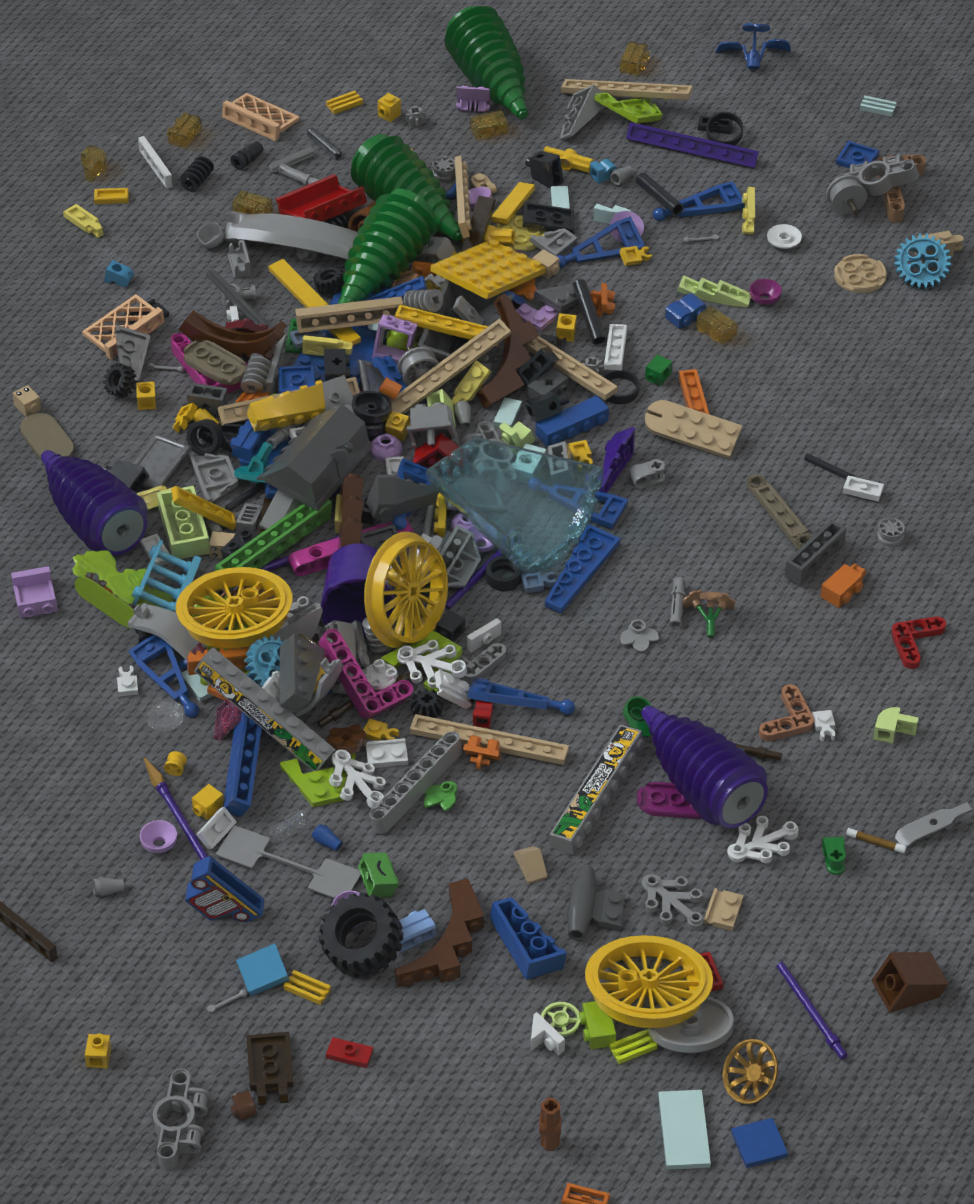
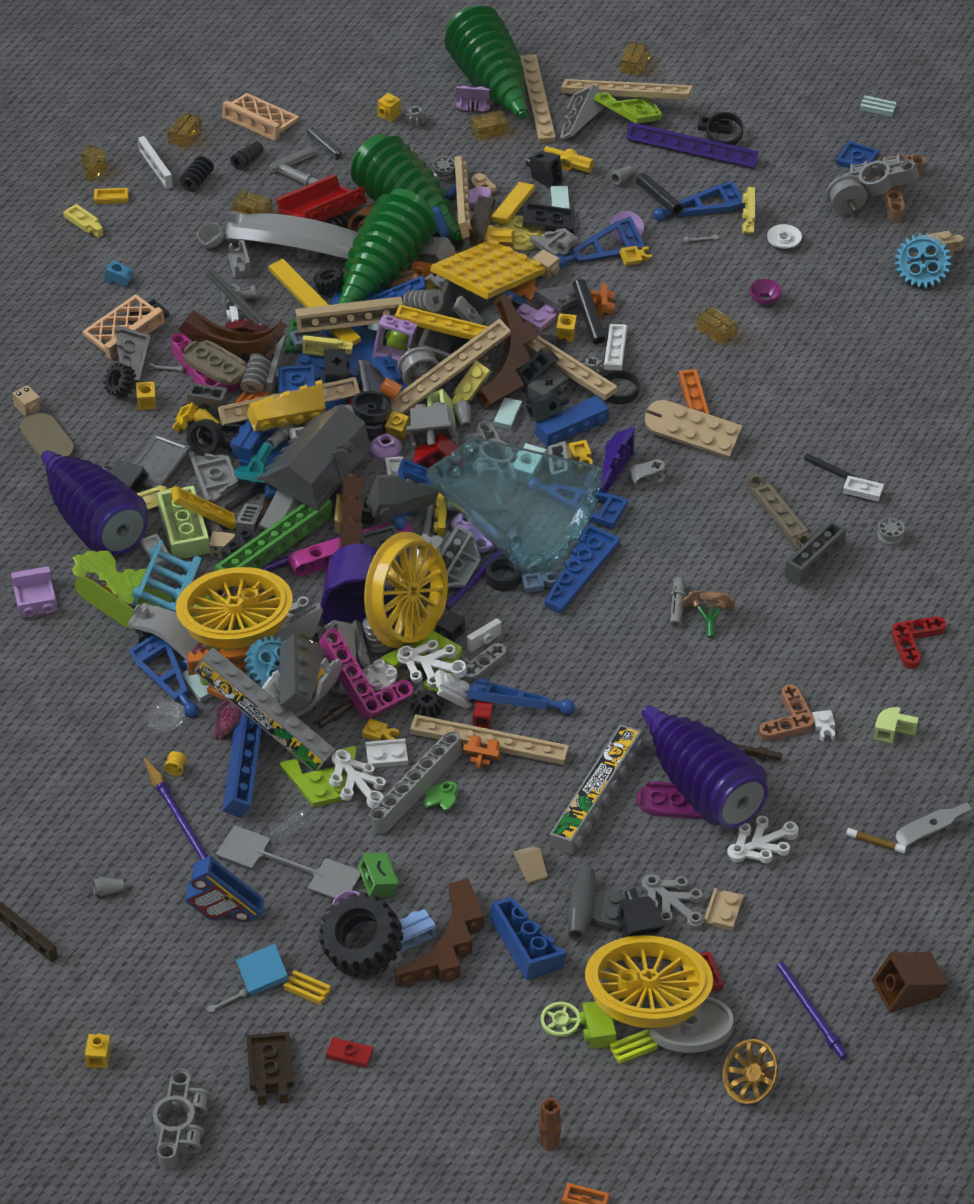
(127, 682): white plate -> none
(158, 831): lavender piece -> none
(207, 802): yellow brick -> none
(216, 828): white plate -> none
(243, 1105): reddish brown plate -> none
(325, 837): blue cone -> none
(337, 393): light grey plate -> none
(344, 102): yellow tile -> none
(347, 738): reddish brown plate -> none
(441, 223): none -> blue beam
(517, 435): yellowish green brick -> none
(537, 99): none -> tan plate
(544, 1032): white slope -> none
(565, 244): none -> light grey bush
(601, 171): dark azure leg -> none
(605, 214): light aqua slope -> none
(632, 714): green cap -> none
(638, 635): light grey plate -> none
(639, 916): none -> black torso
(658, 370): green brick -> none
(684, 1129): light aqua tile -> none
(685, 311): blue brick -> none
(718, 293): yellowish green slope -> none
(754, 58): blue plant -> none
(759, 1142): blue tile -> none
(834, 854): green piece -> none
(843, 584): orange brick -> none
(860, 273): tan tile -> none

